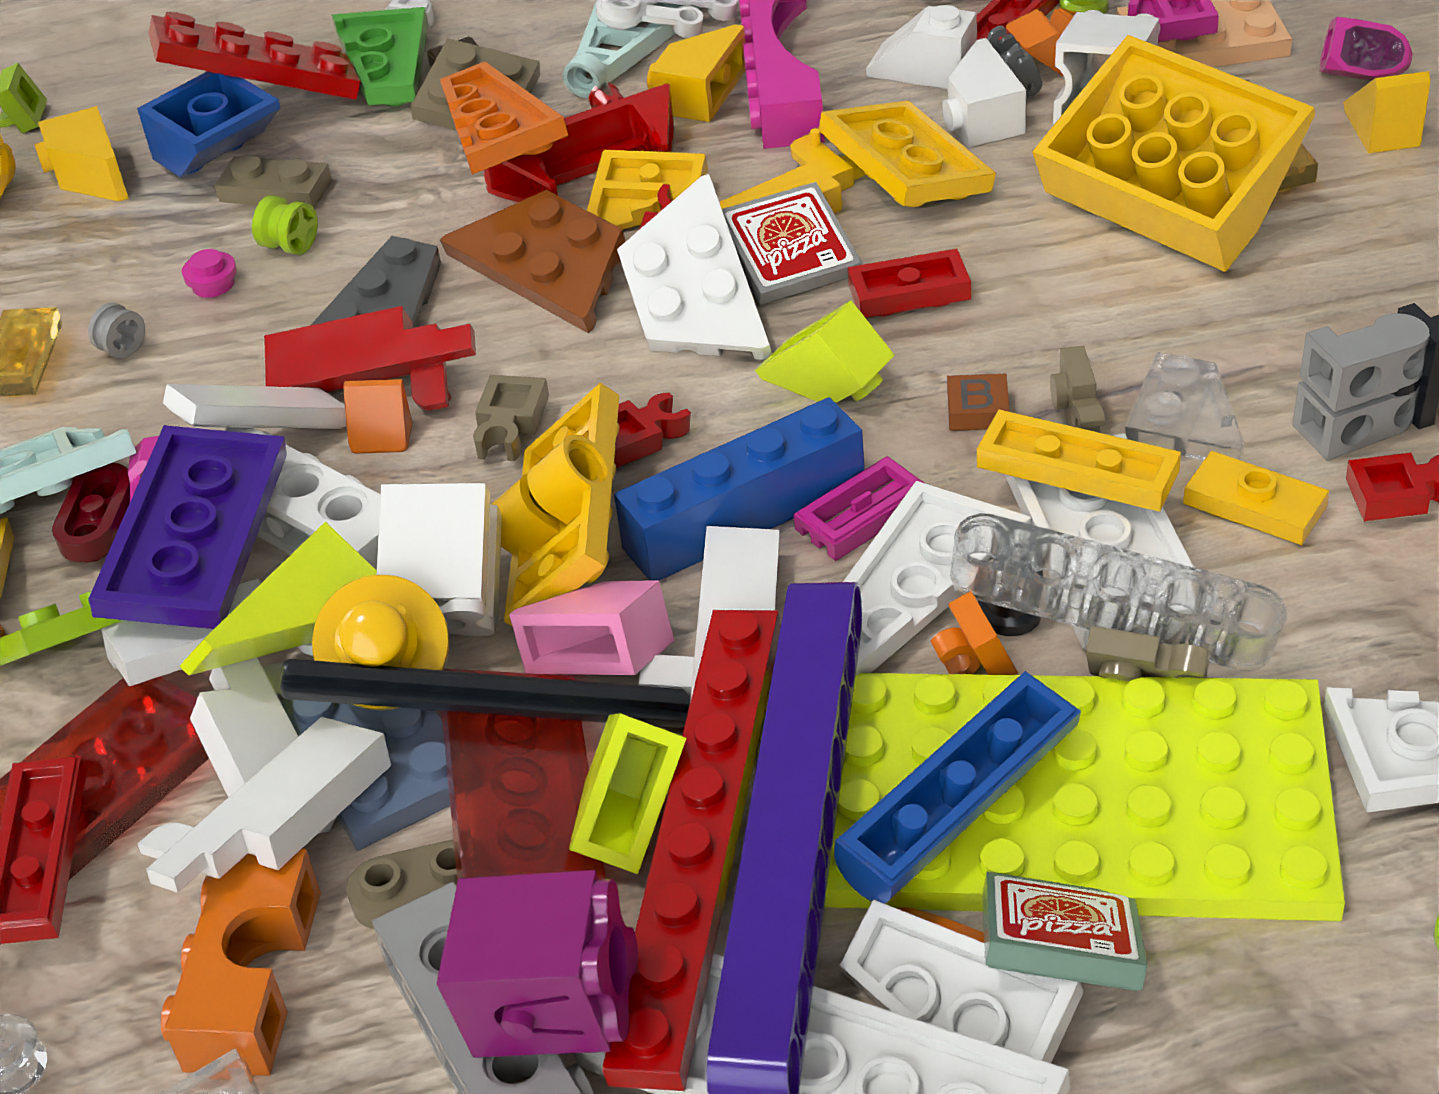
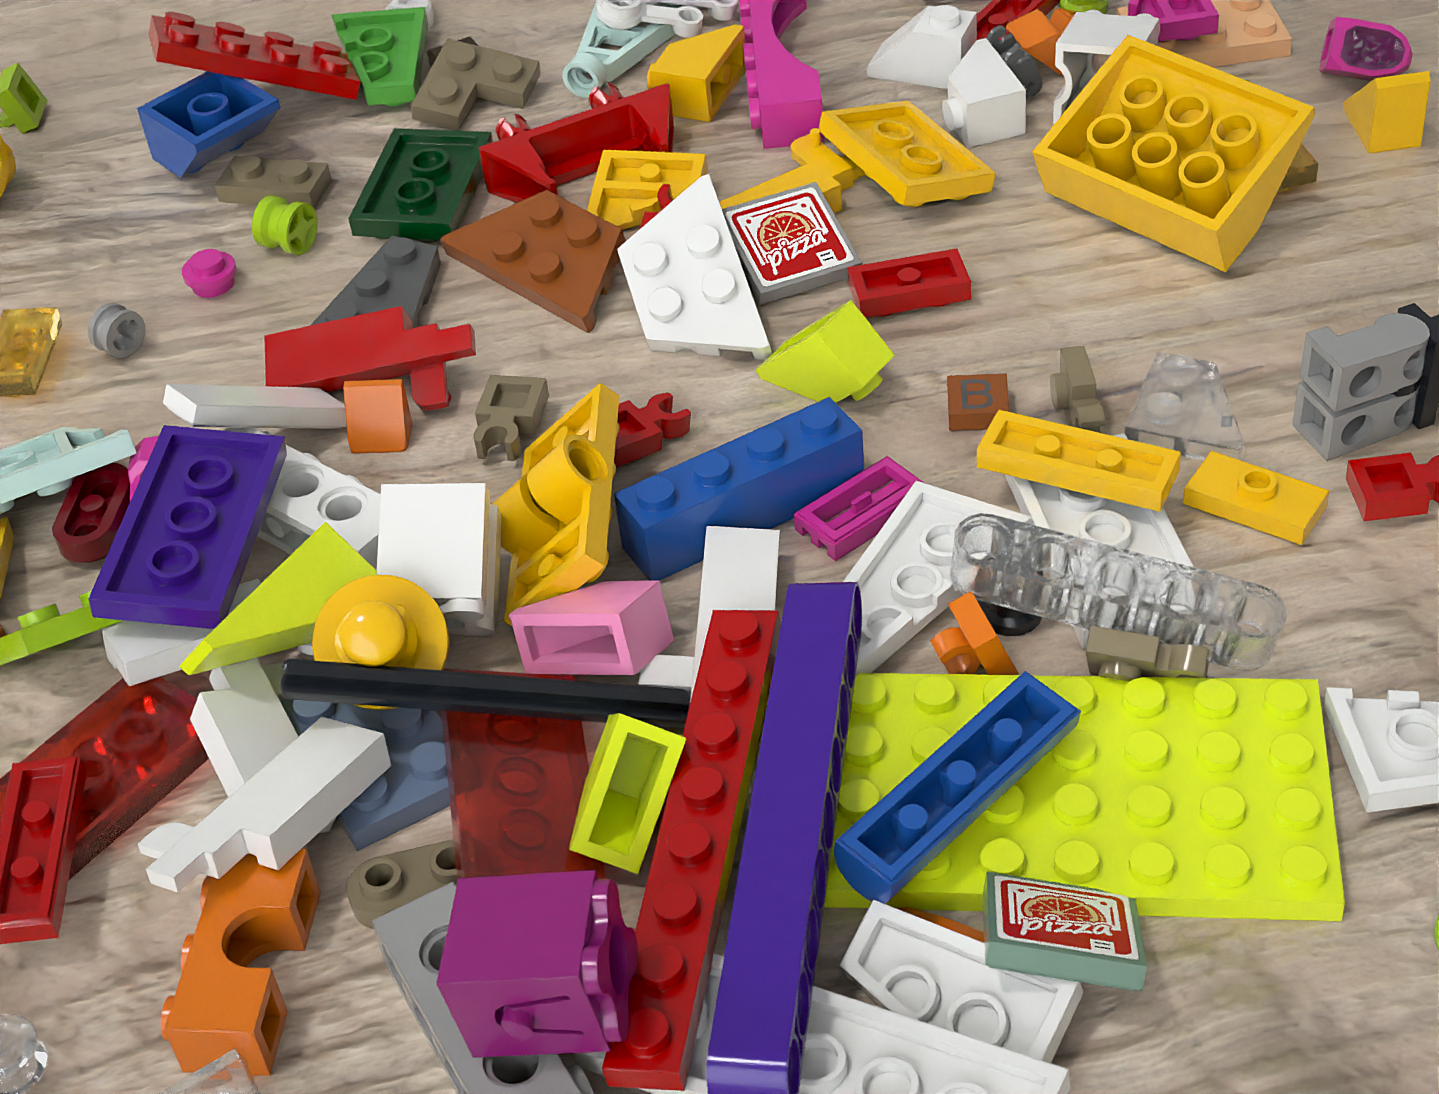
(81, 155): yellow slope -> none
(420, 184): none -> dark green plate
(498, 117): orange wing -> none

